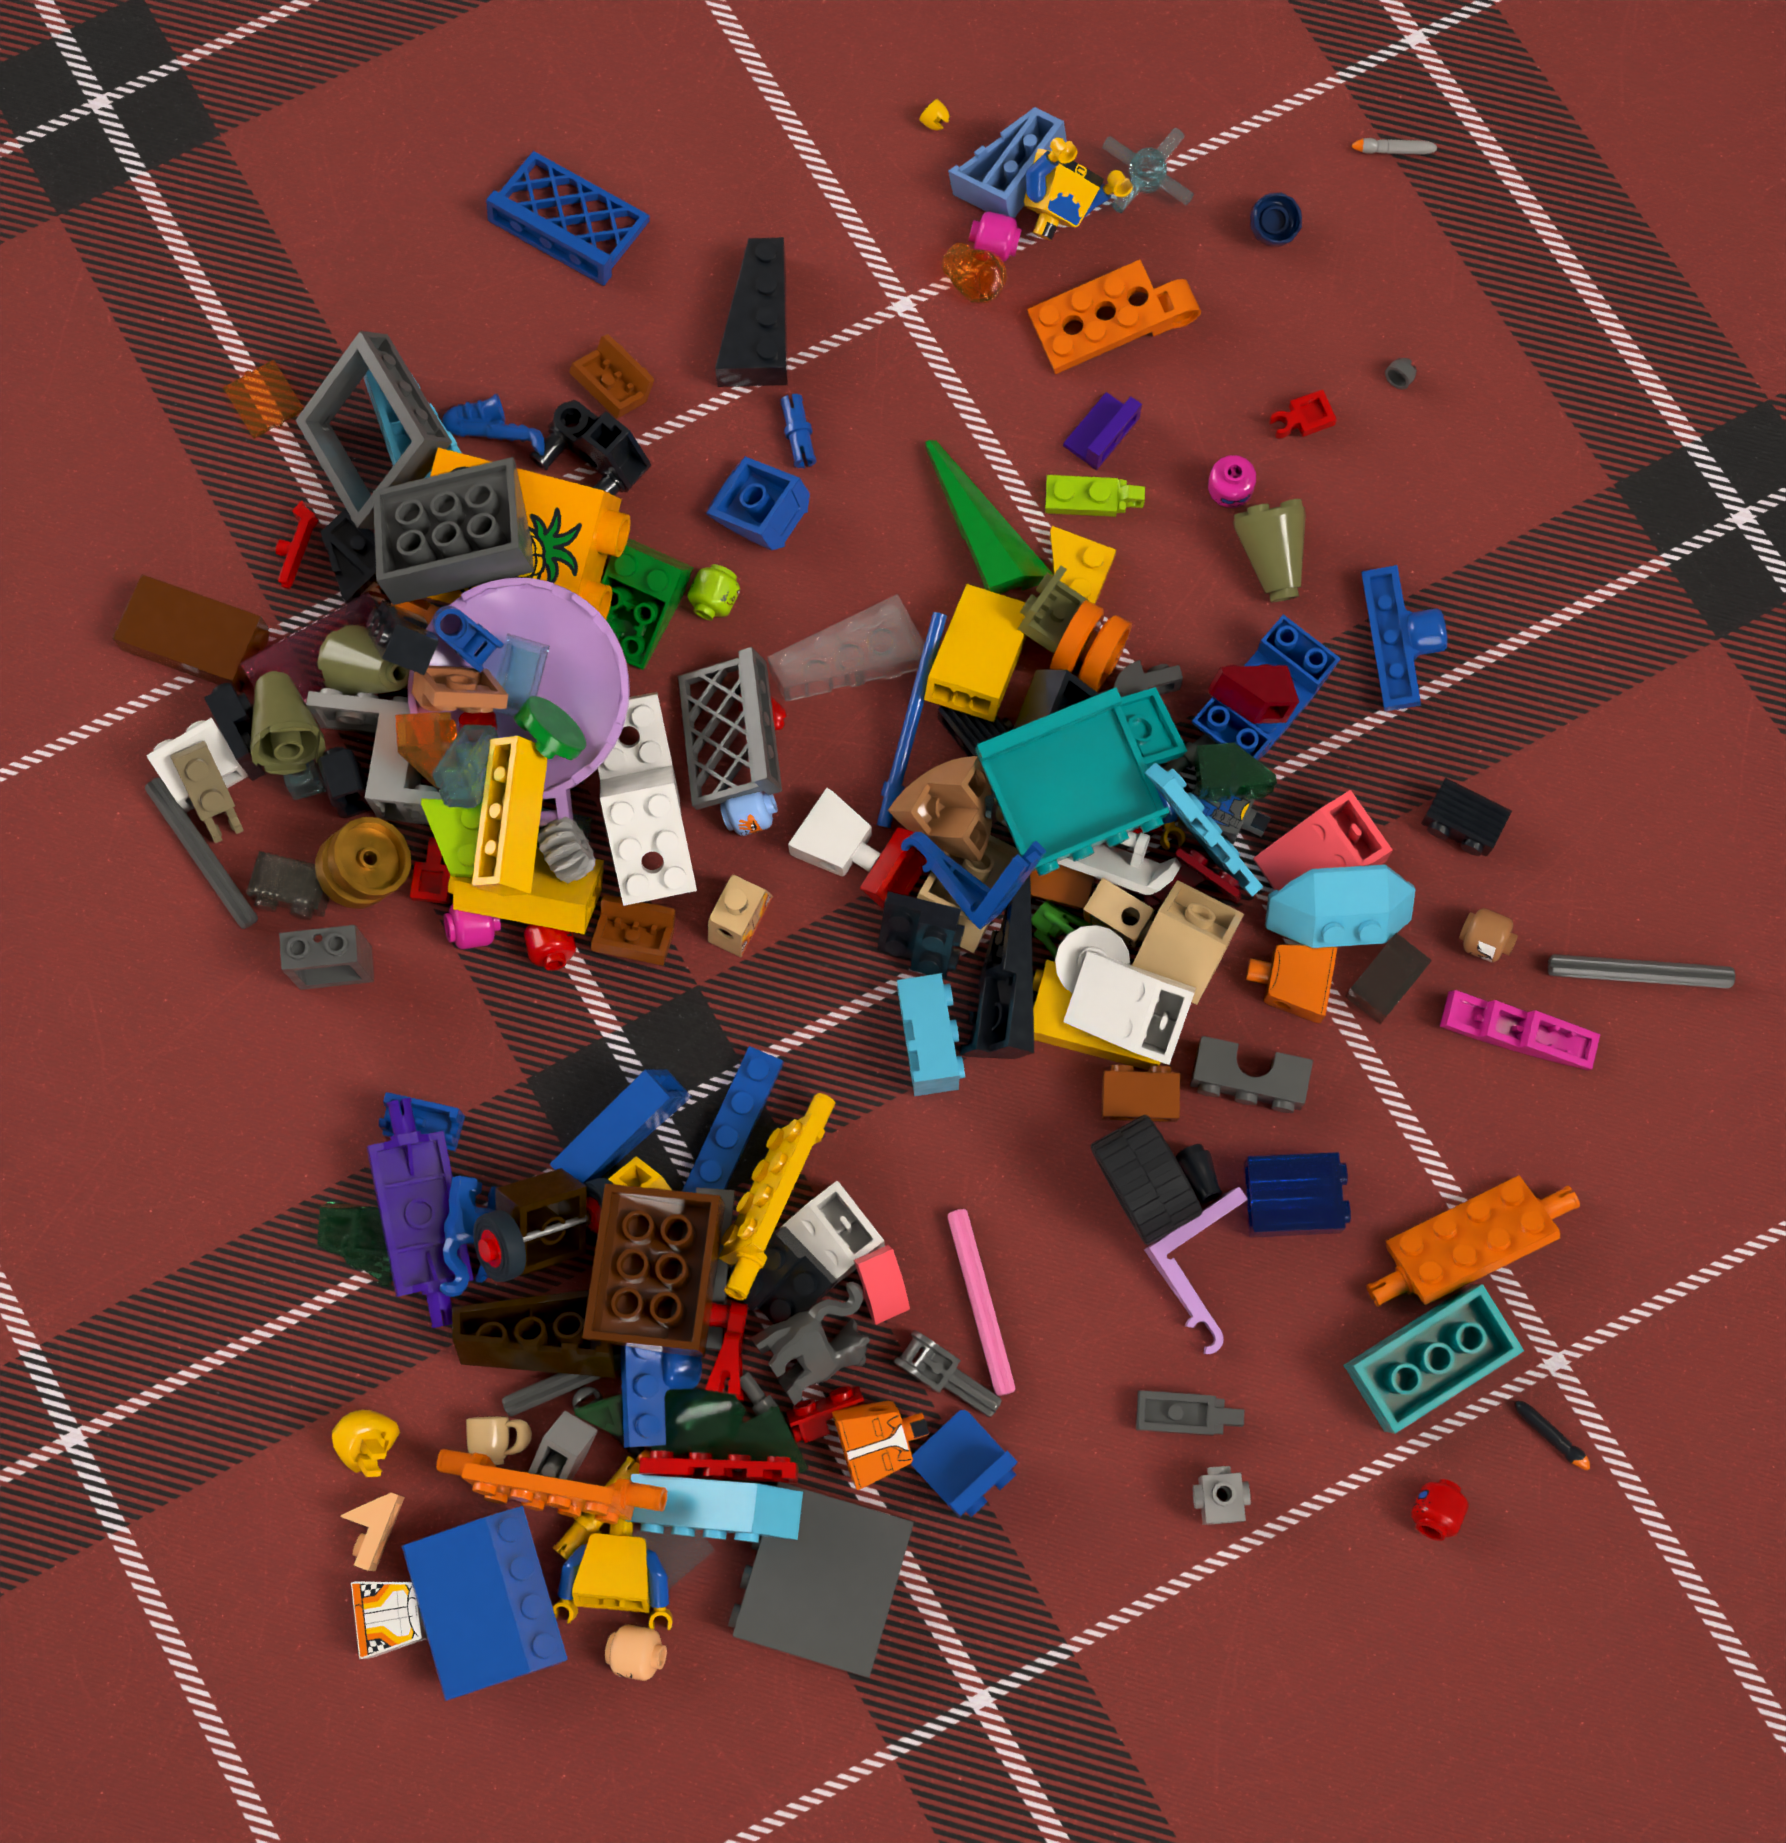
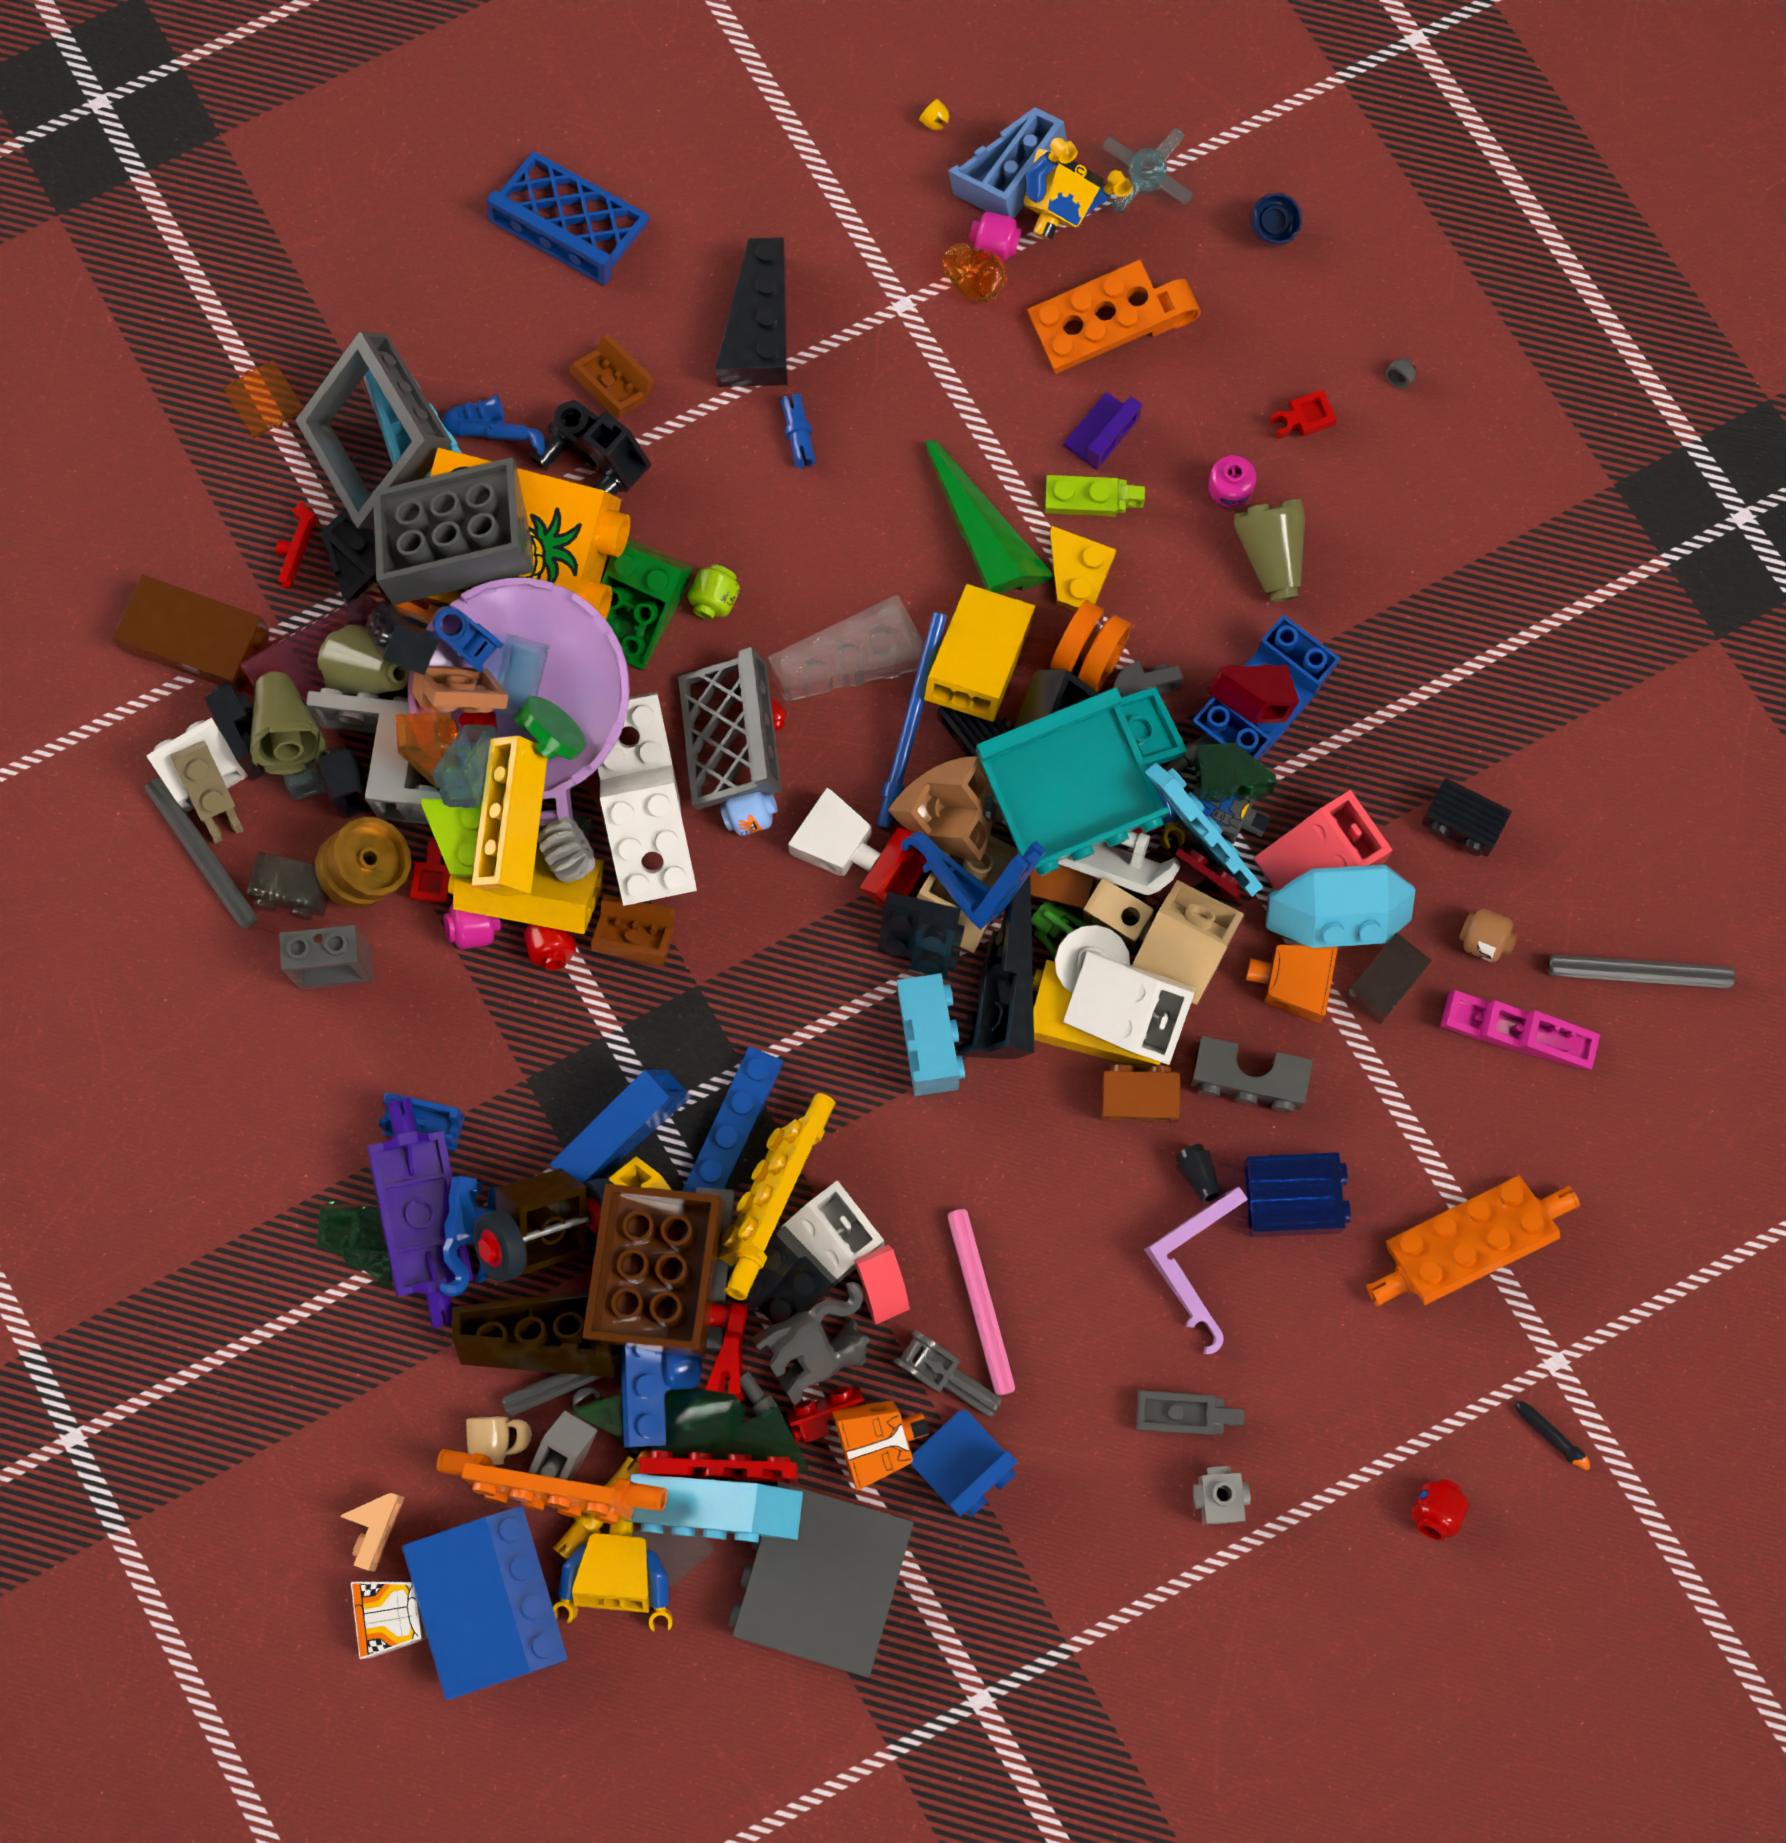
(363, 1439): yellow piece -> none
(635, 1652): light nougat head -> none
(738, 914): tan torso -> none
(760, 503): blue slope -> none
(1051, 612): olive bracket -> none
(1146, 1179): black tyre -> none
(1371, 145): light grey piece -> none
(1399, 637): blue plate -> none
(1433, 1358): teal brick -> none

